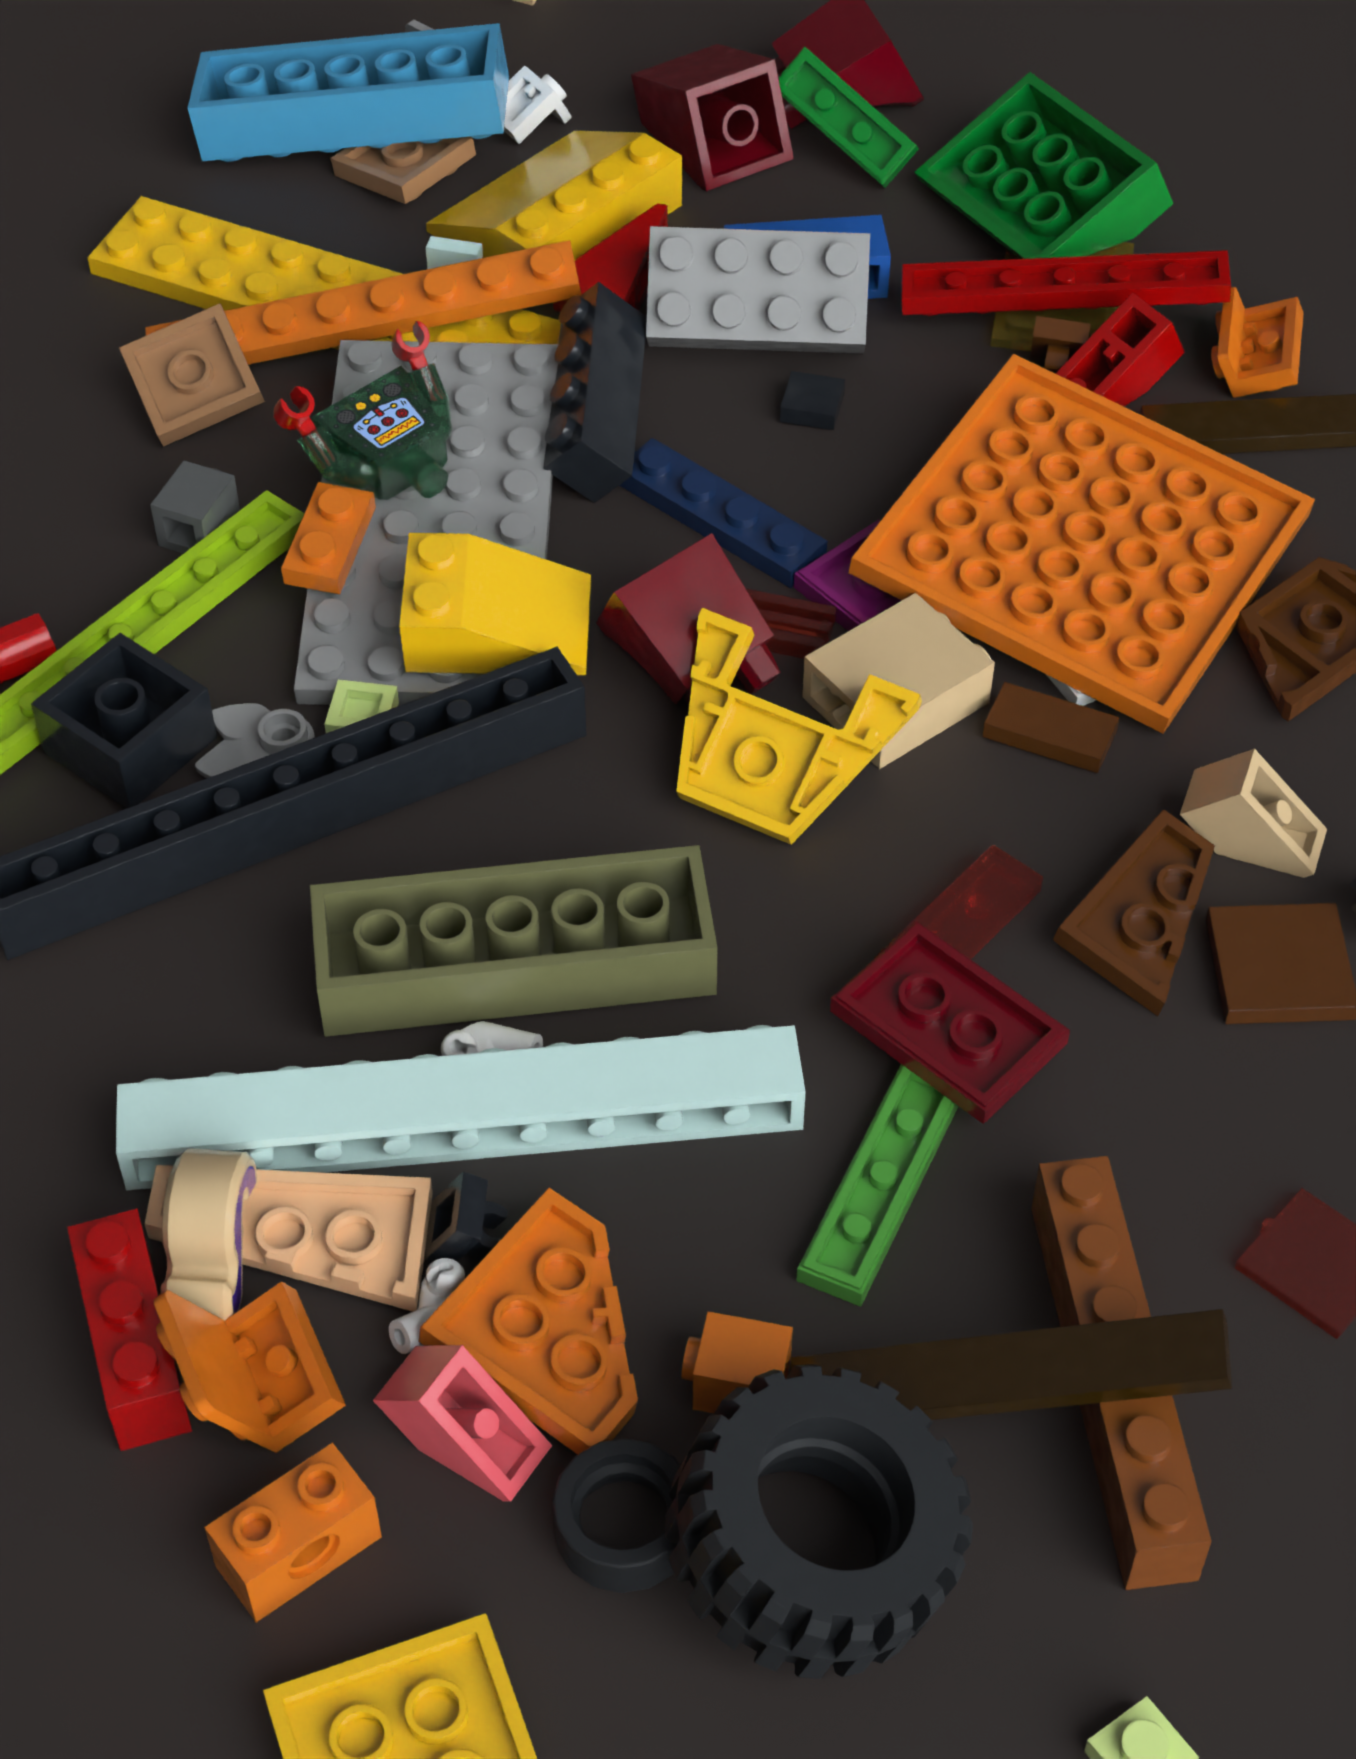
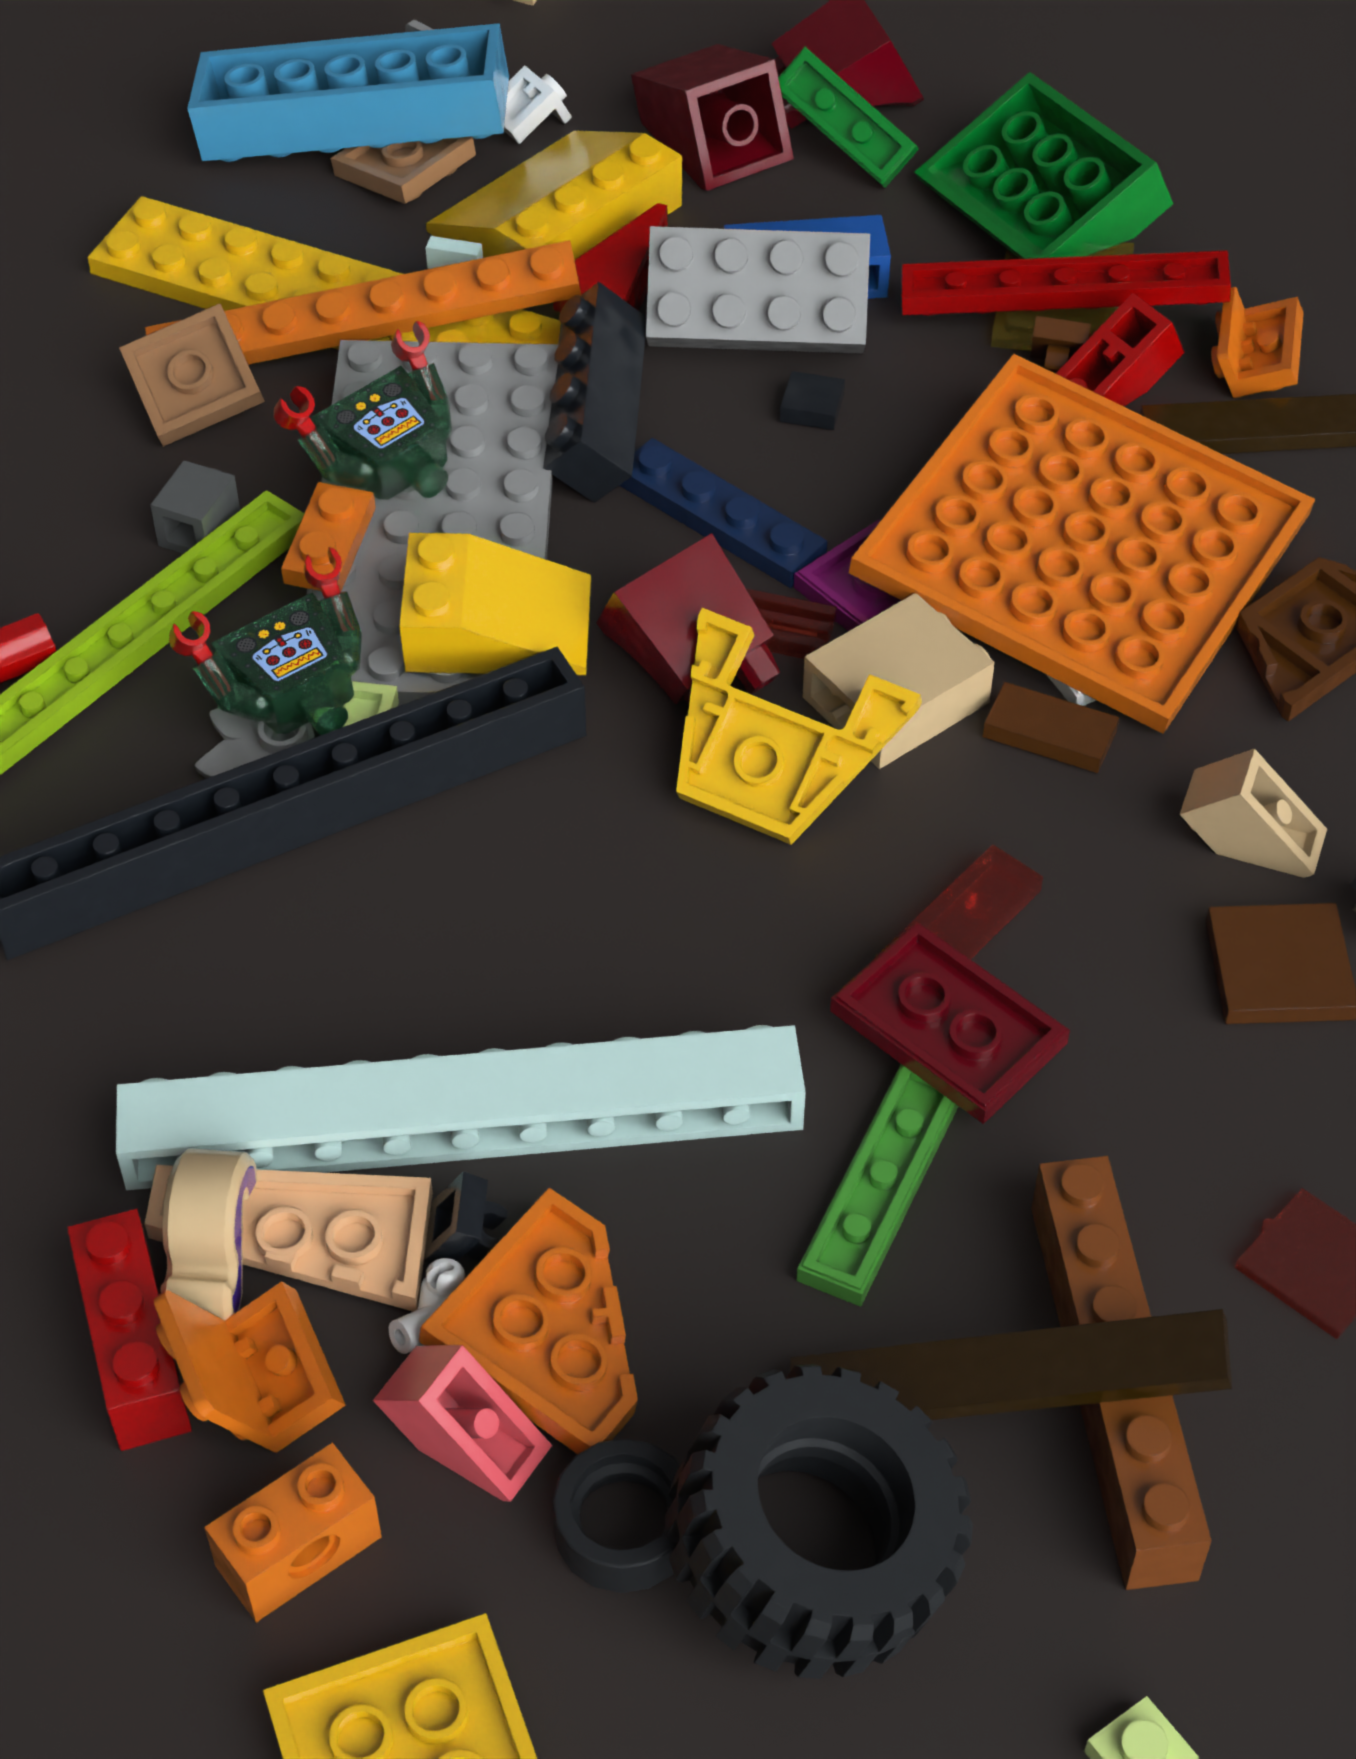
(124, 720): black brick -> none
(286, 664): none -> clear green torso
(488, 1035): white arm -> none
(513, 940): olive brick -> none
(732, 1355): orange brick -> none
(1140, 911): reddish brown wing -> none

